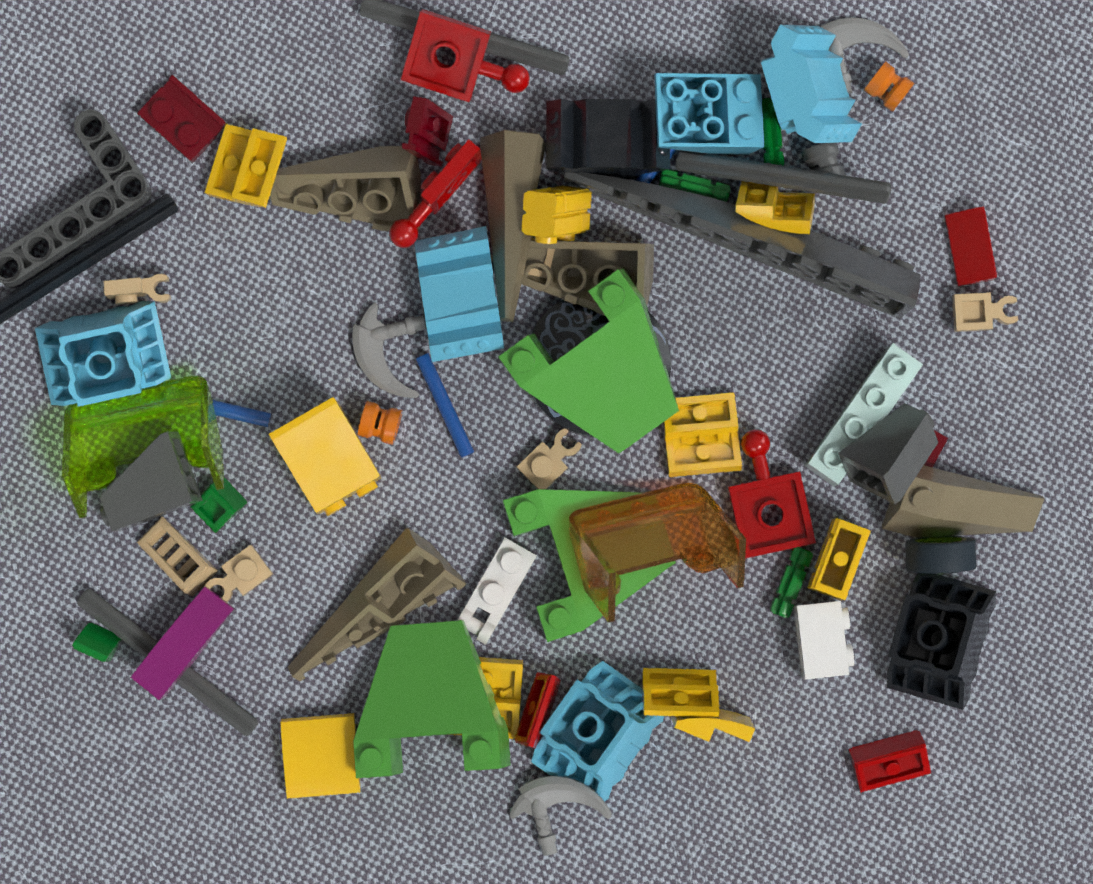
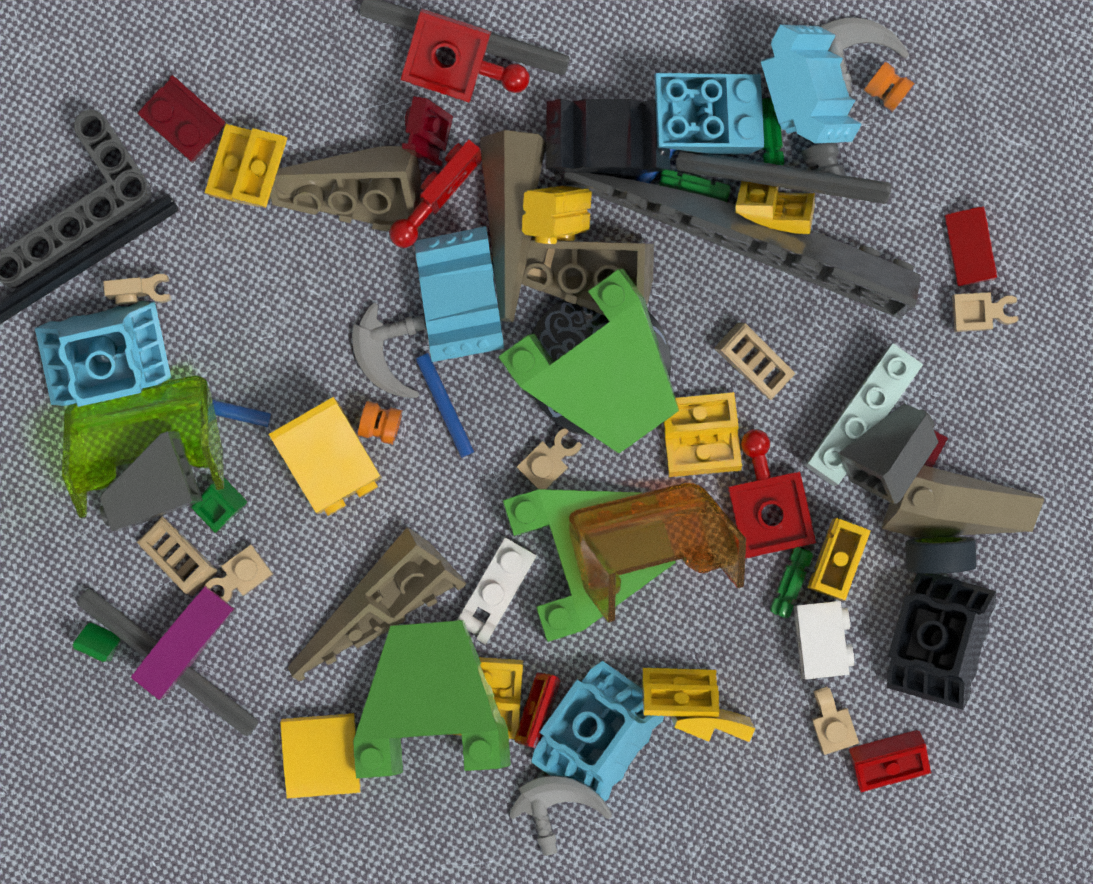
(725, 347): none -> tan slope
(834, 726): none -> tan plate

